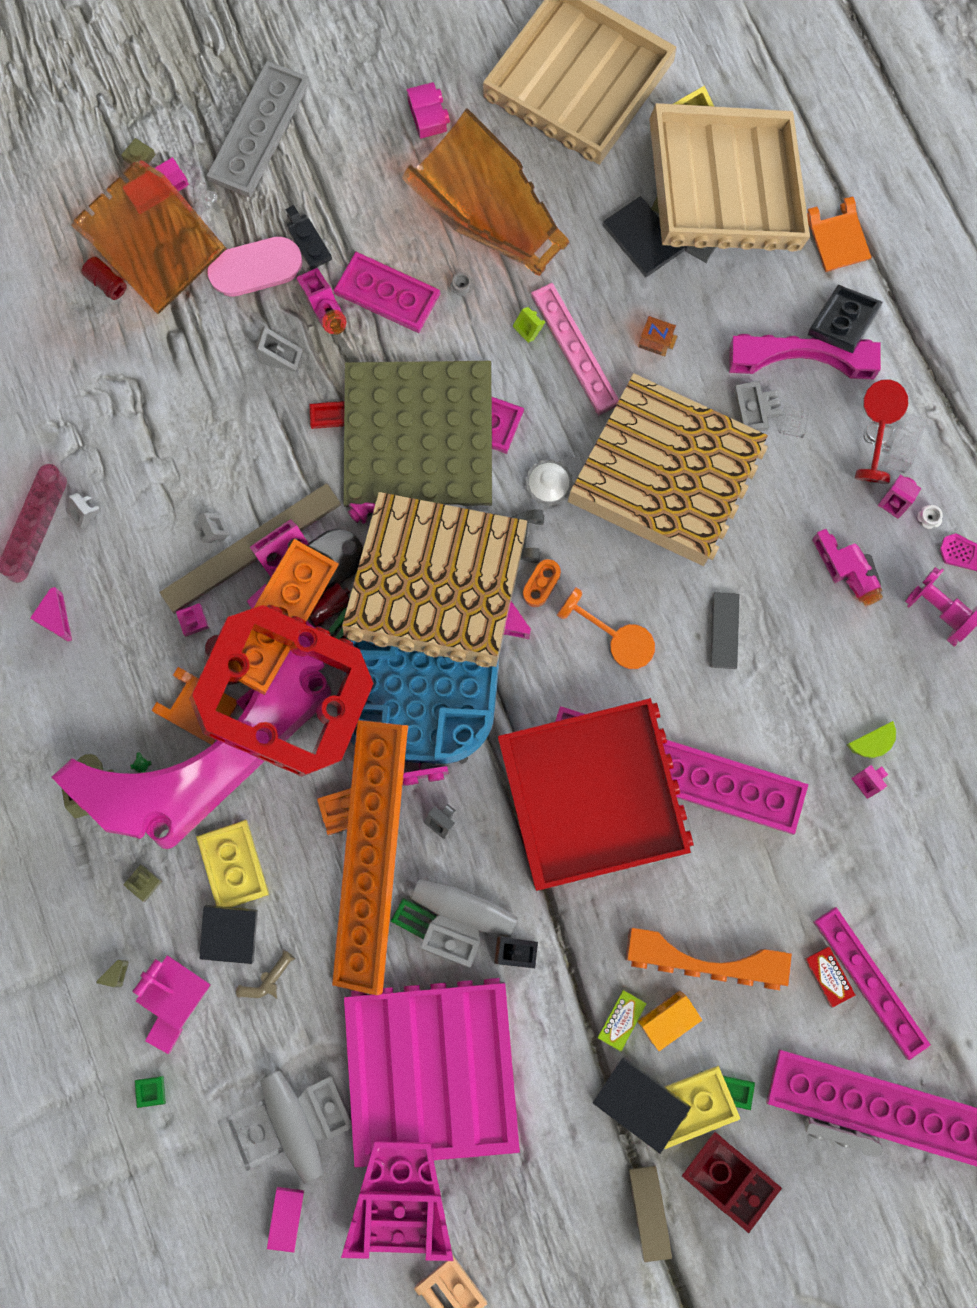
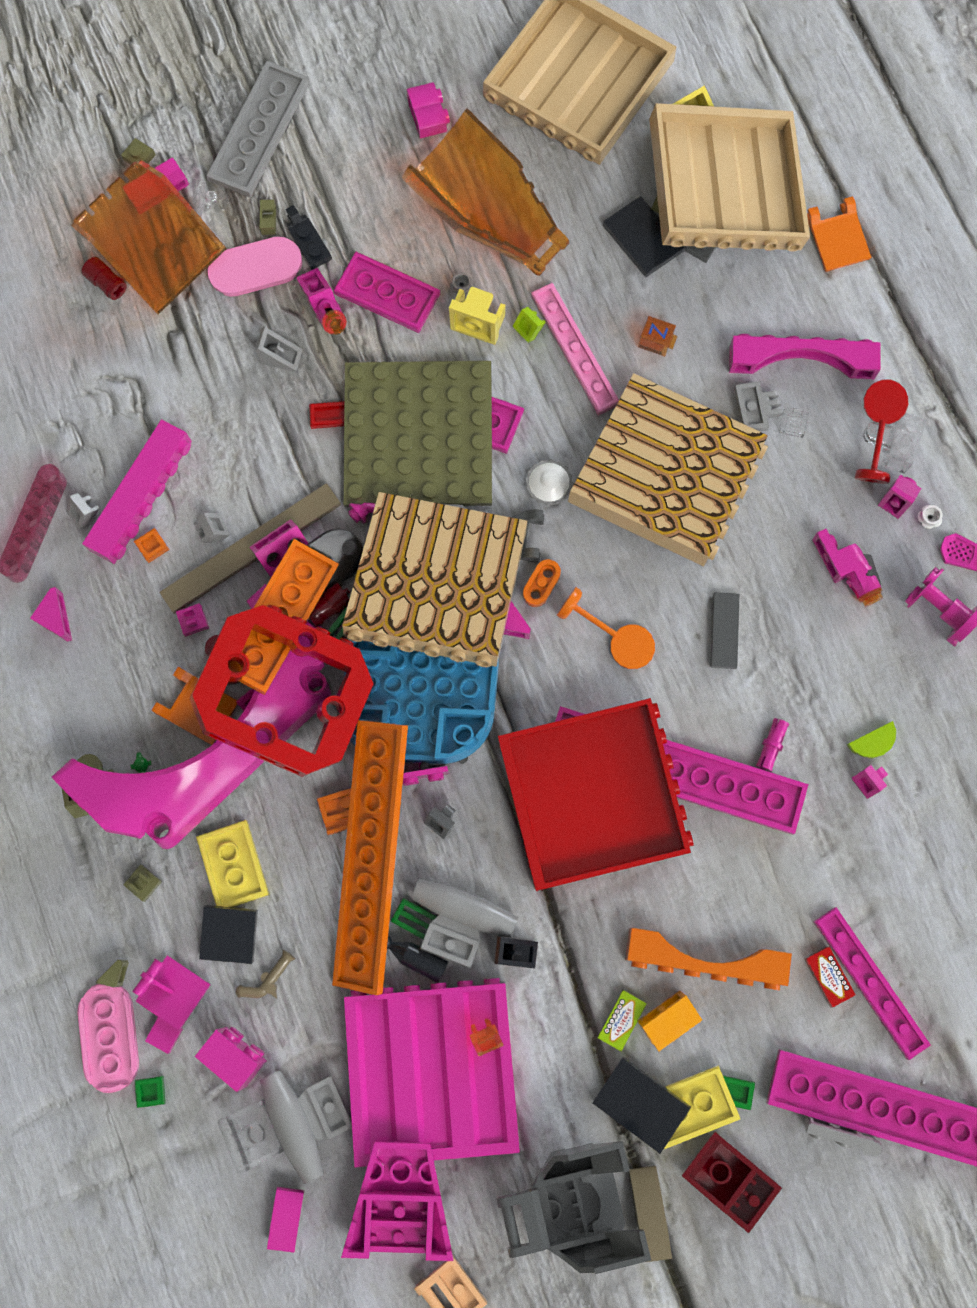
(108, 1038): none -> bright pink tile
(137, 492): none -> dark pink brick
(151, 545): none -> orange tile
(231, 1057): none -> dark pink brick
(267, 217): none -> olive piece
(418, 960): none -> black wheel
(472, 317): none -> light yellow panel
(485, 1039): none -> clear orange tile
(577, 1211): none -> dark grey piece
(772, 745): none -> dark pink pin
(845, 318): black tile -> none

